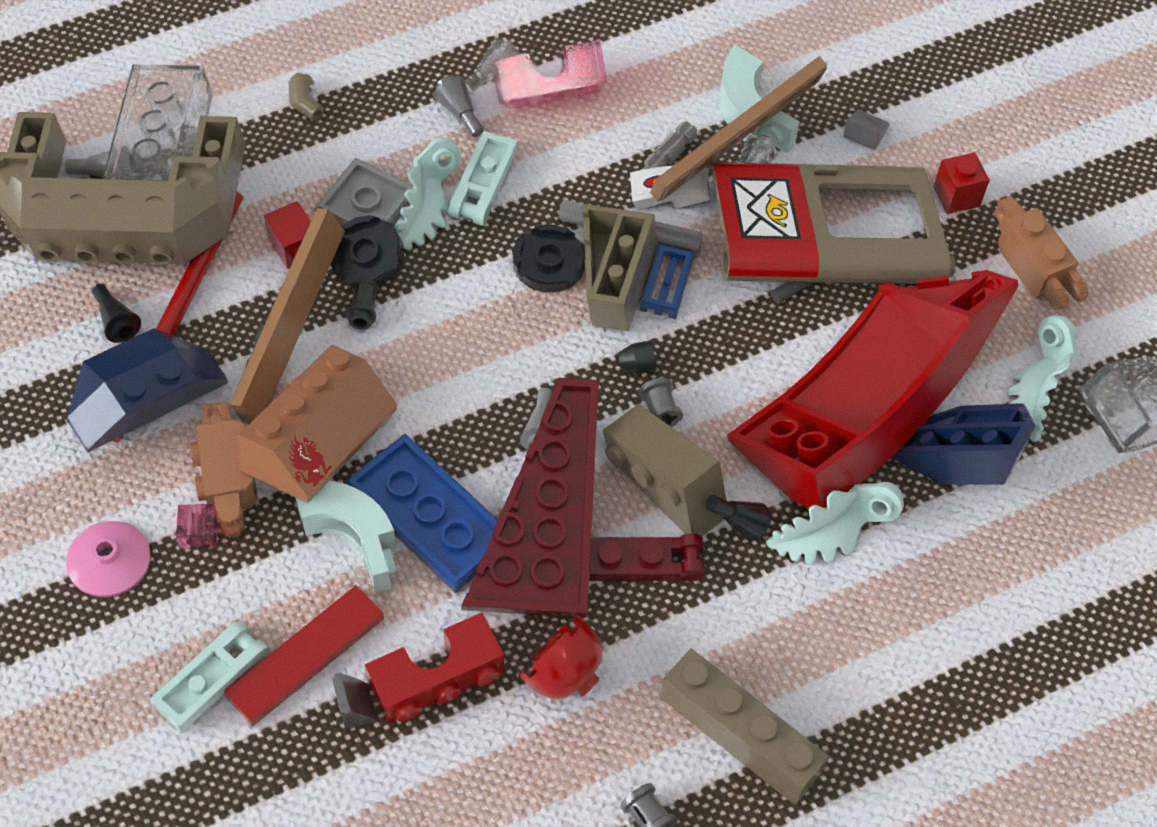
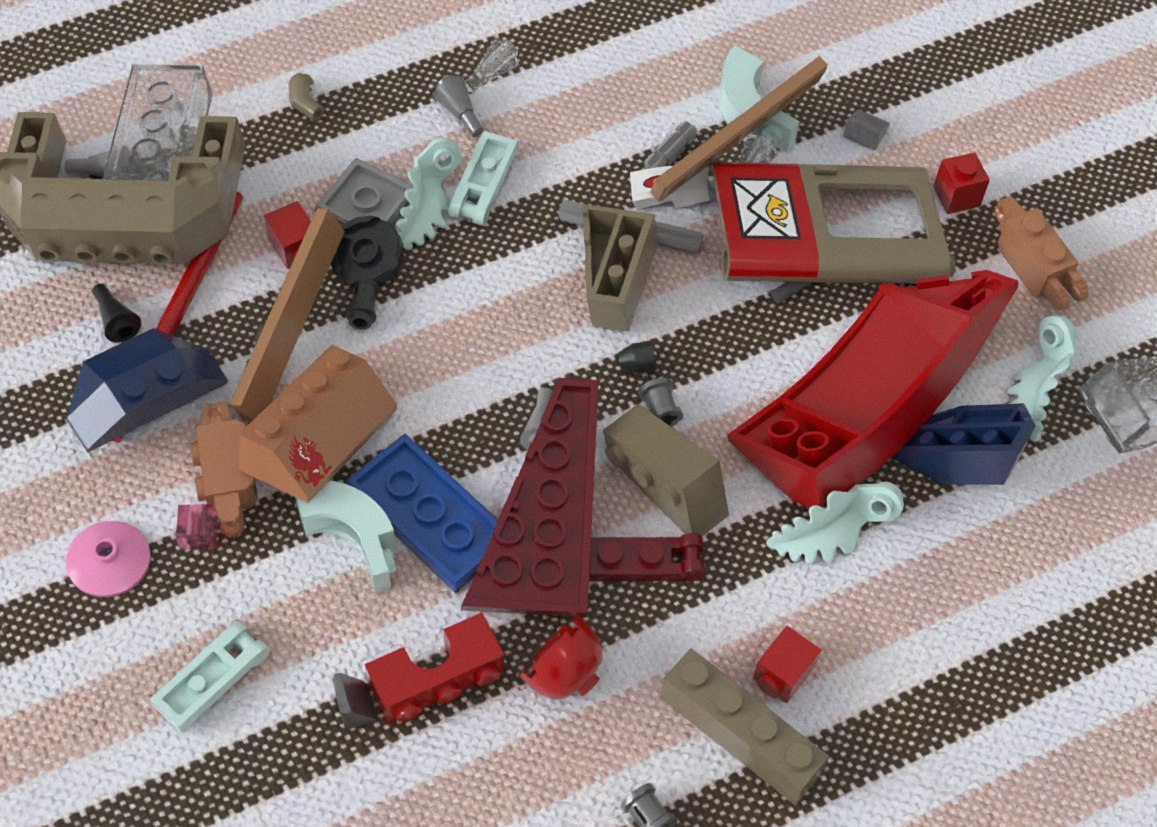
(303, 655): red tile -> none
(519, 81): clear pink arch -> none
(549, 258): black tile -> none
(661, 305): blue tile -> none
(745, 517): black cone -> none
(786, 664): none -> red brick

